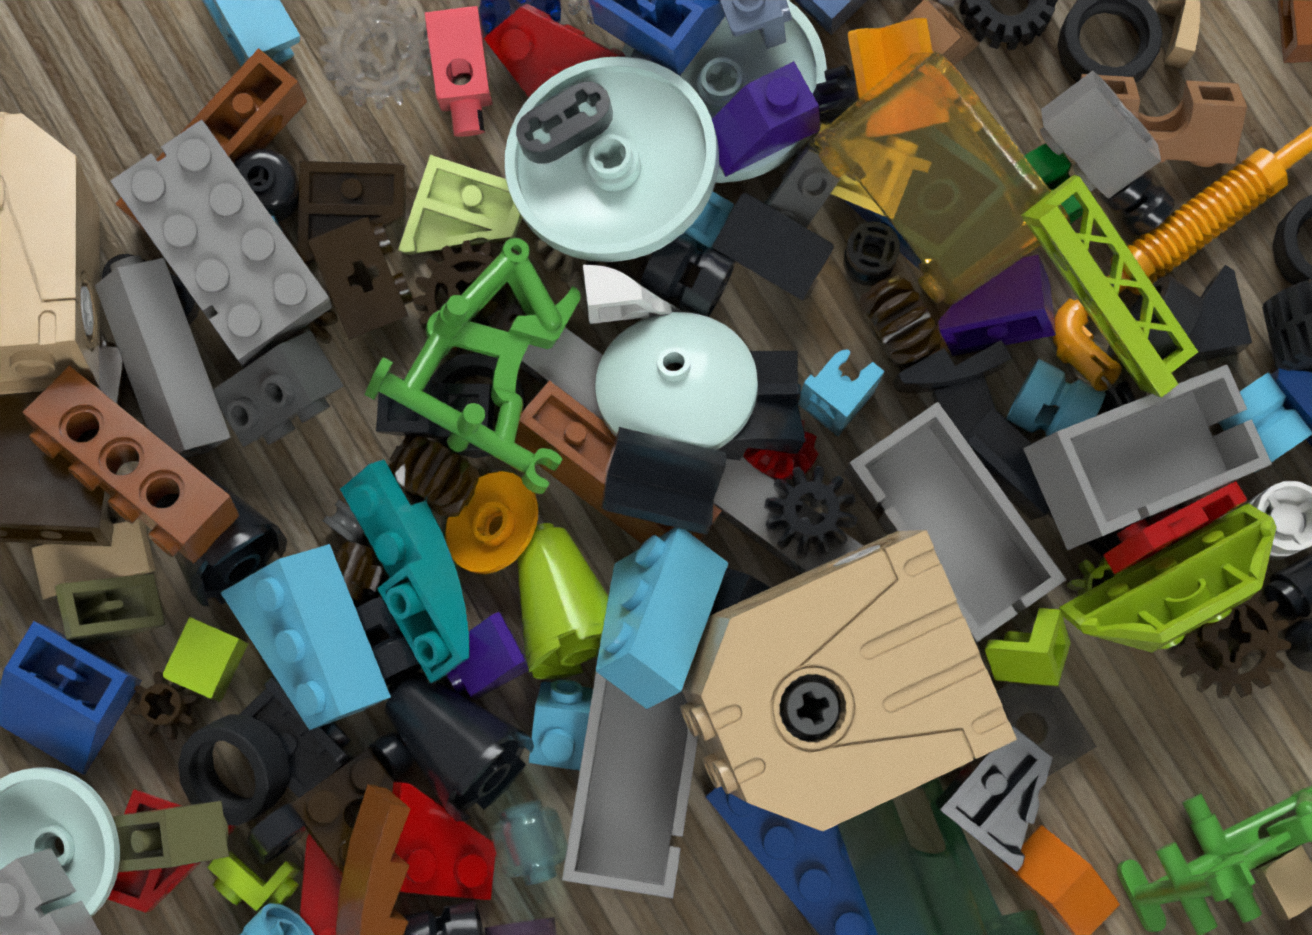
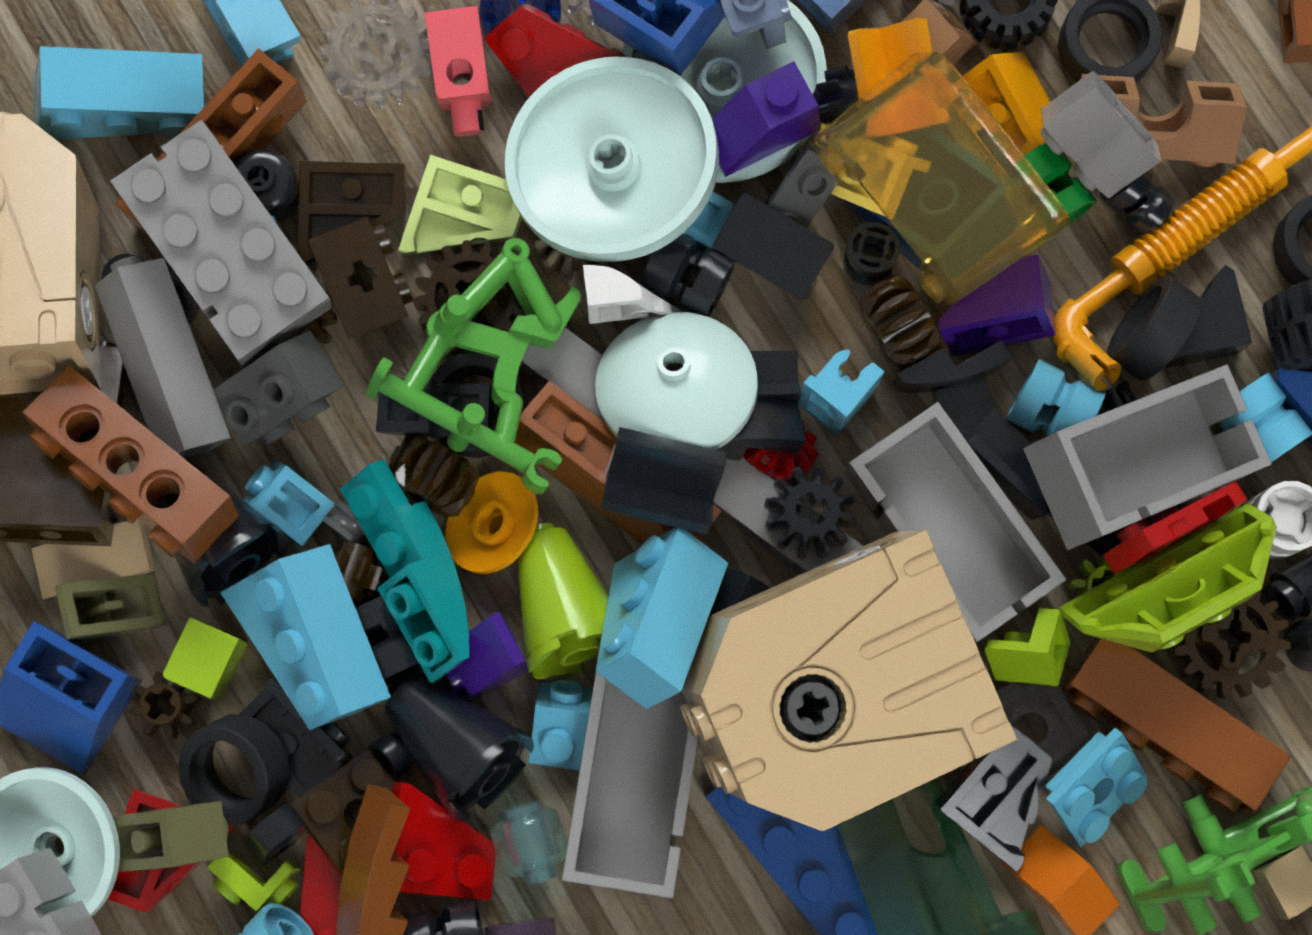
(115, 92): none -> medium azure wedge
(287, 500): none -> medium azure bracket
(564, 122): black beam -> none
(1012, 96): none -> light orange panel
(1096, 786): none -> medium azure piece
(1100, 293): lime fence -> none
(1176, 724): none -> dark orange brick

